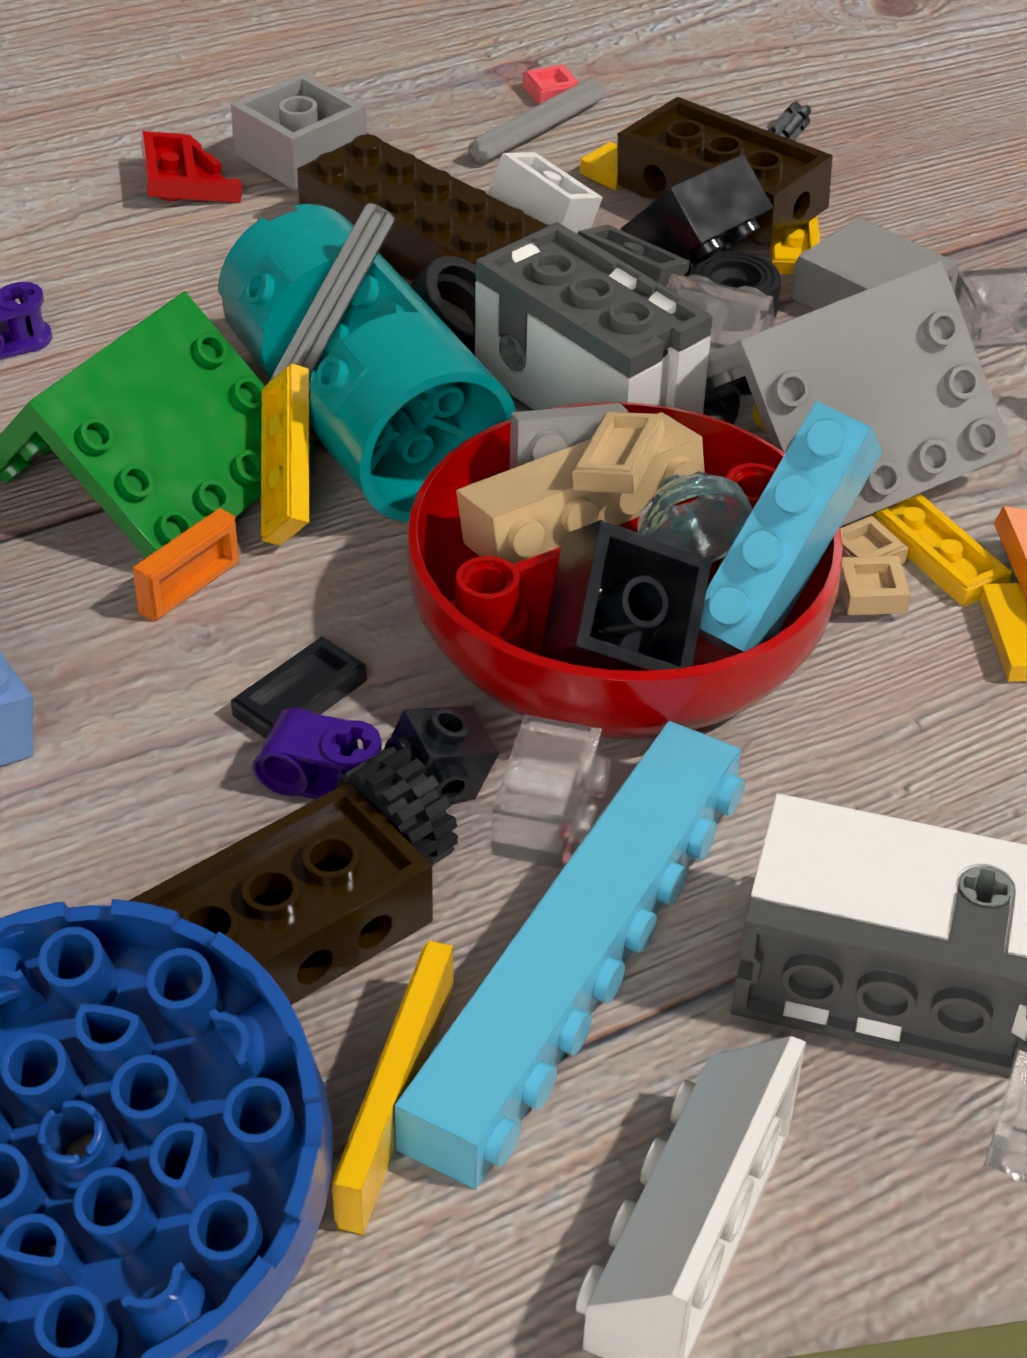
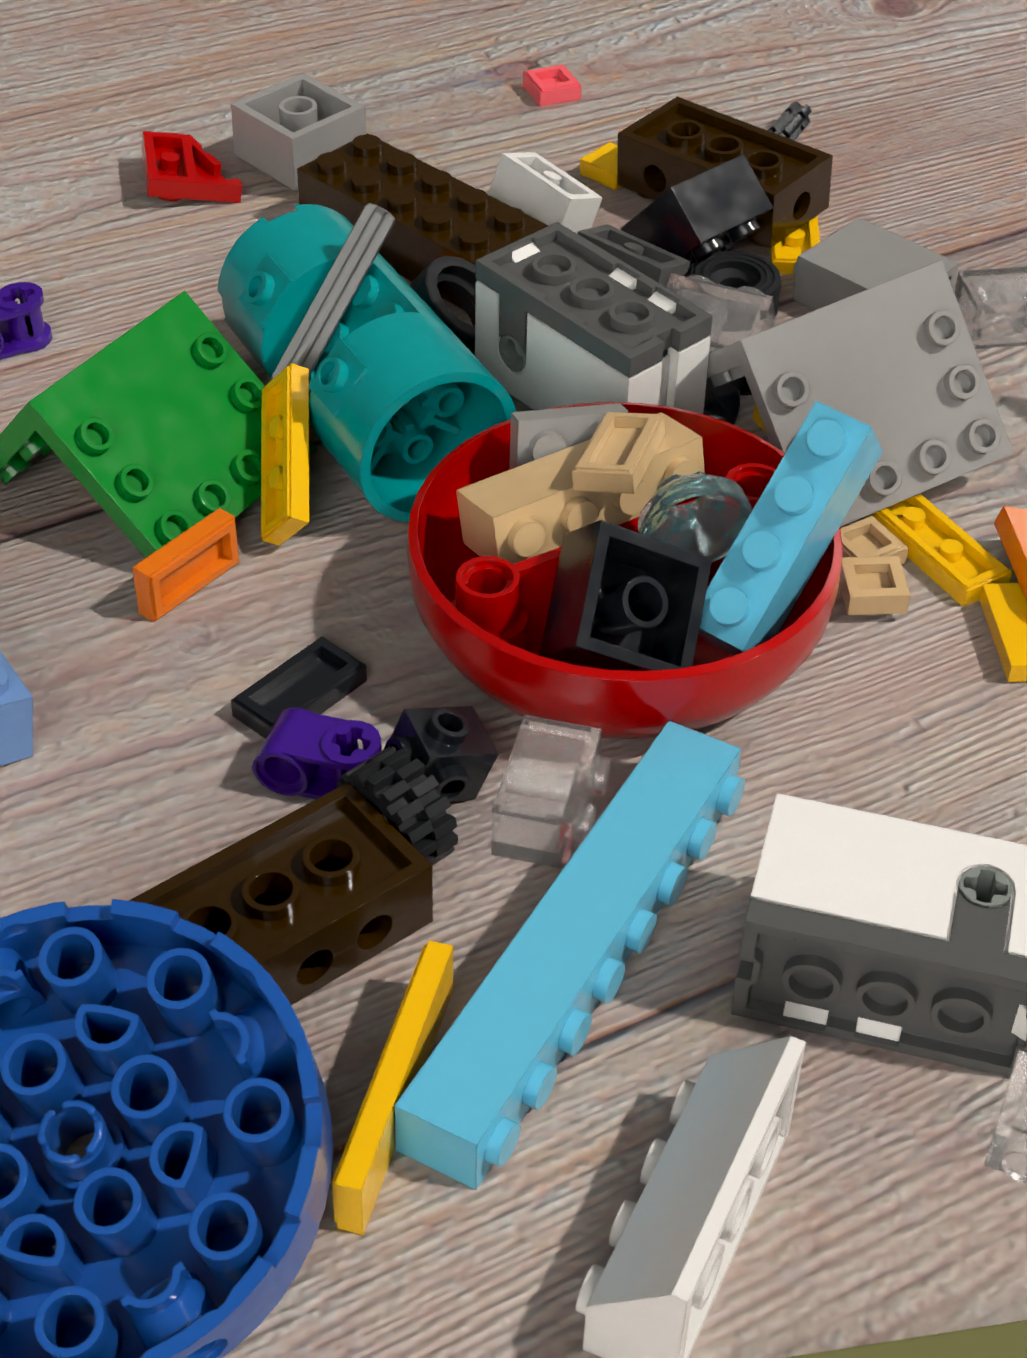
(536, 121): light grey axle -> none

